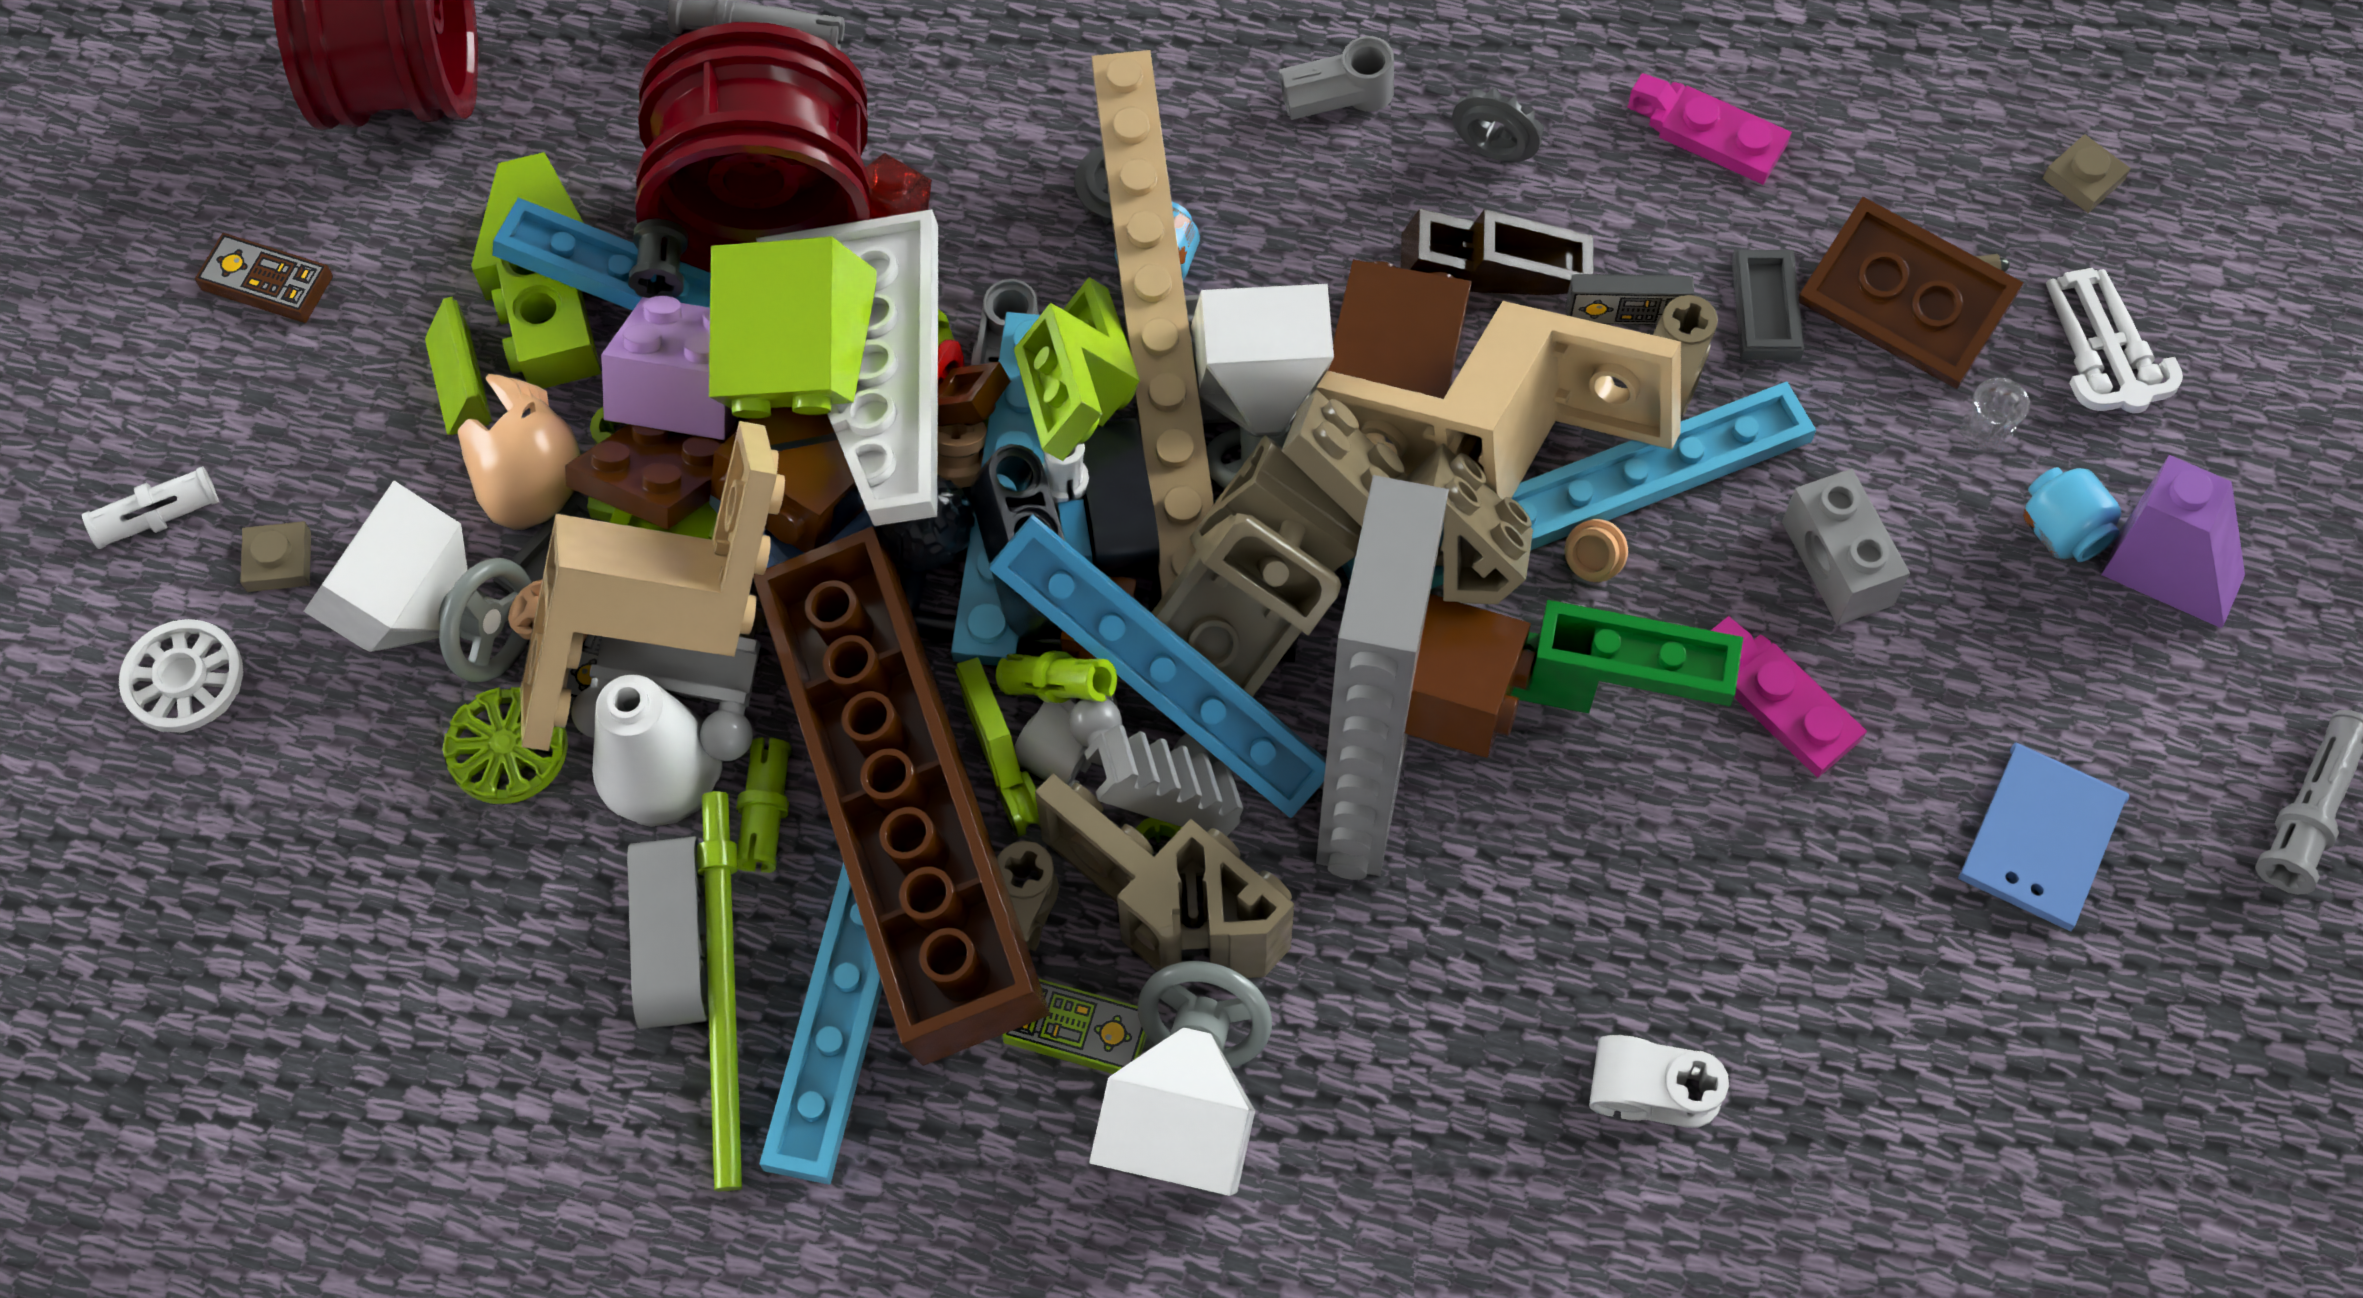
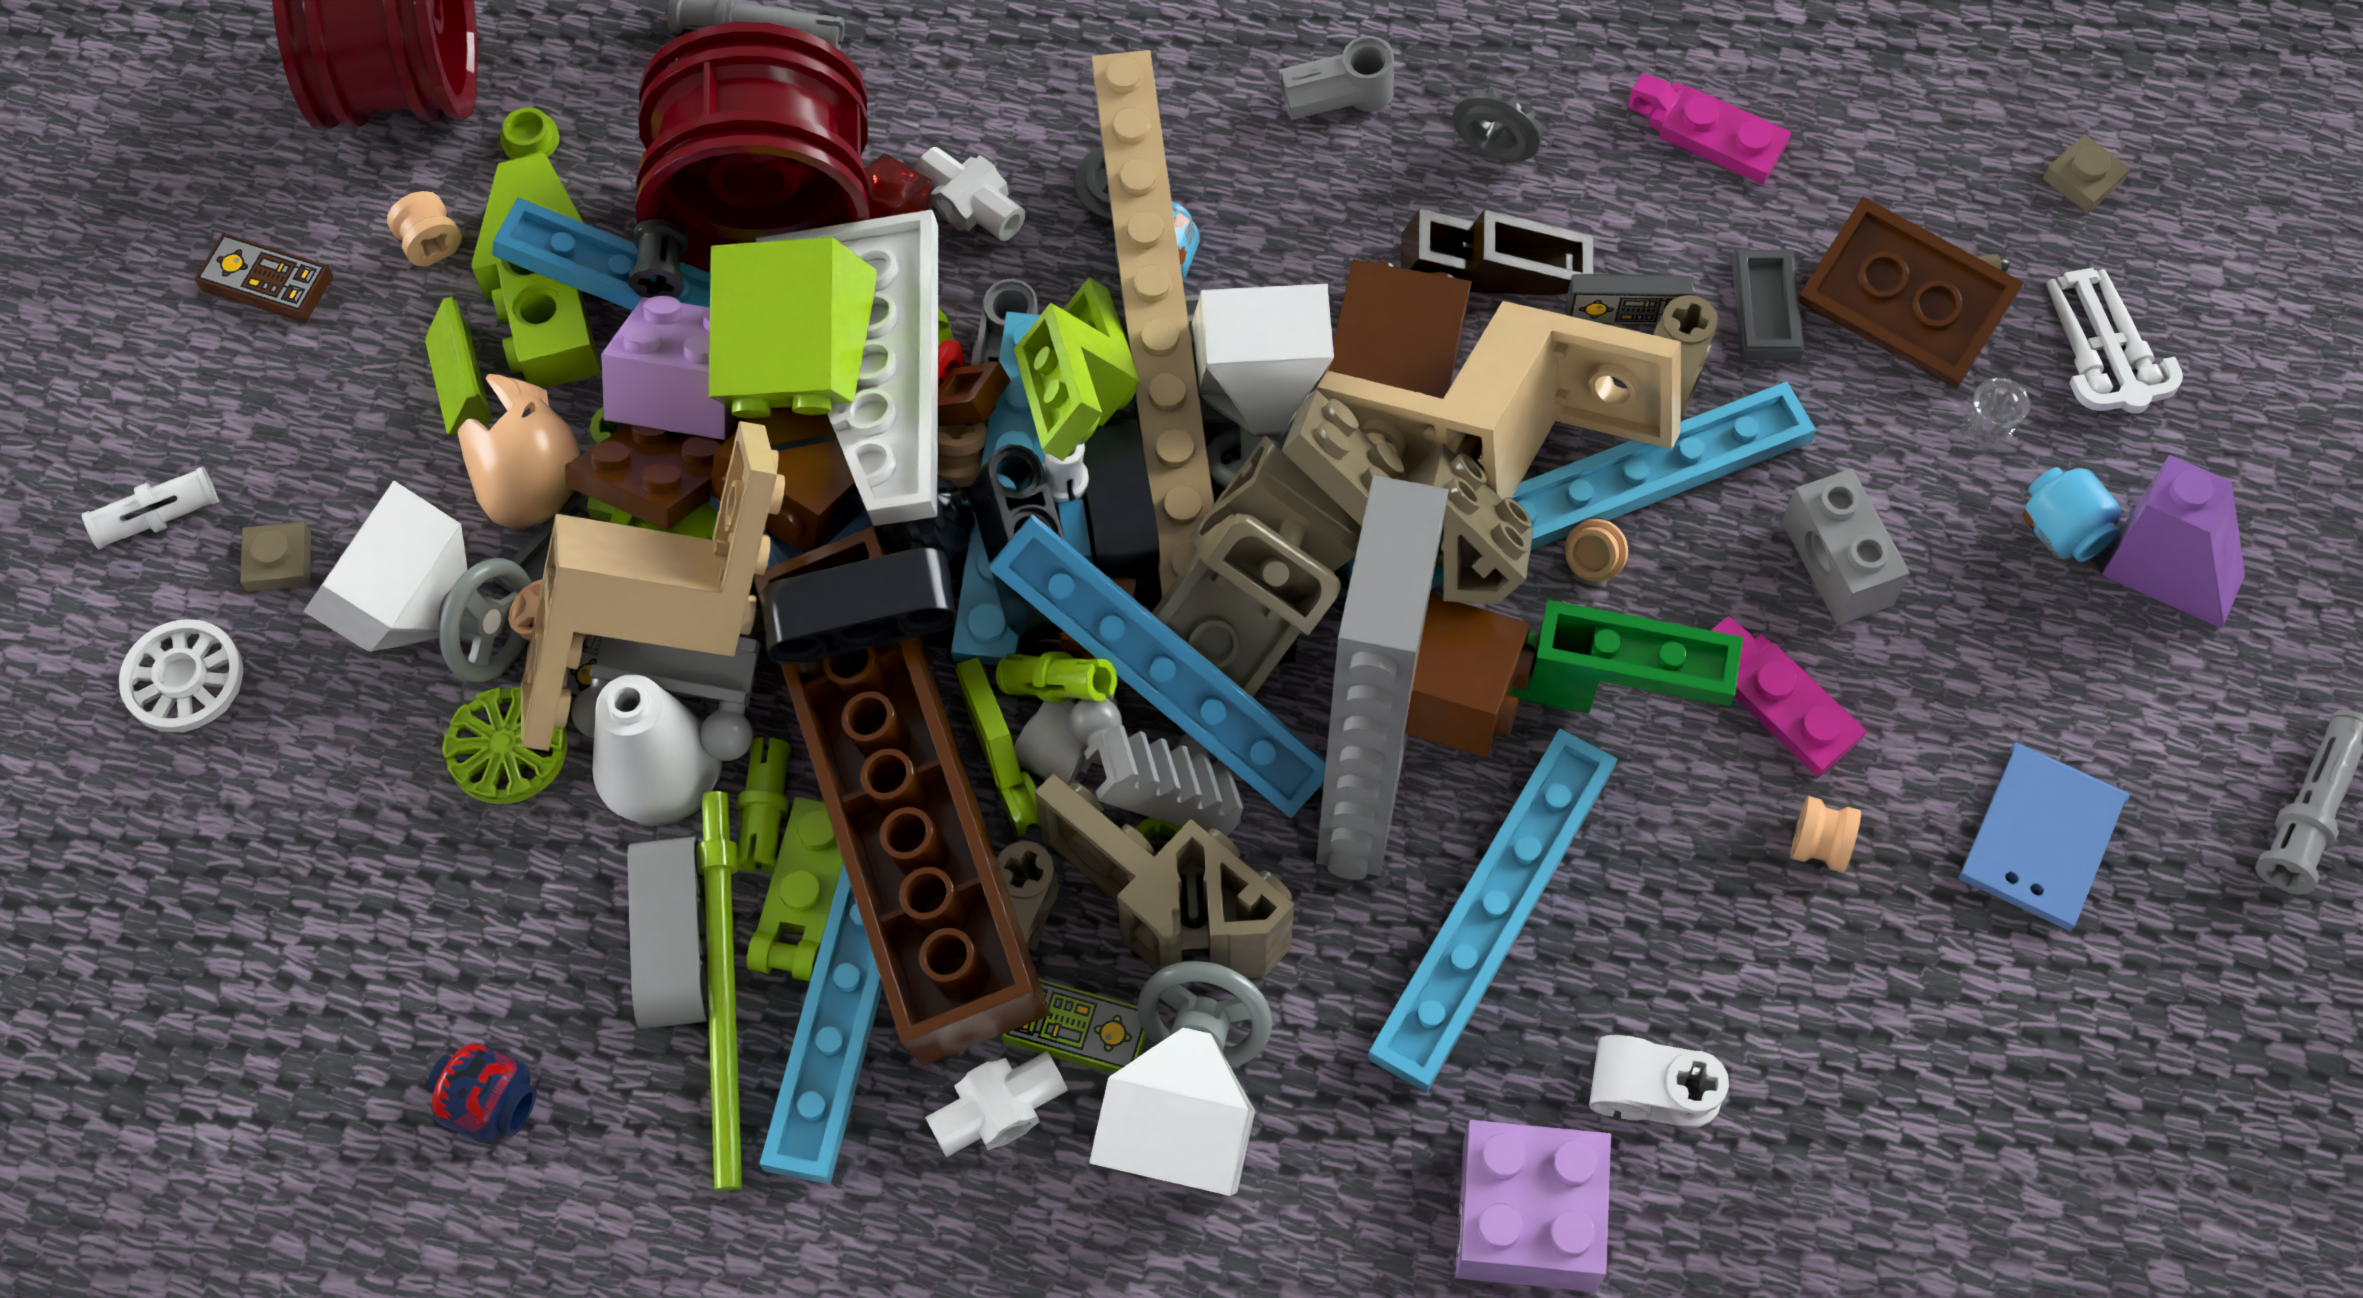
(424, 228): none -> light nougat wheel
(481, 1093): none -> dark blue head
(528, 133): none -> lime plate
(798, 893): none -> lime plate
(858, 606): none -> black beam
(971, 194): none -> white axle
(996, 1103): none -> white axle
(1491, 911): none -> medium azure plate
(1533, 1206): none -> lavender brick
(1825, 834): none -> light nougat wheel

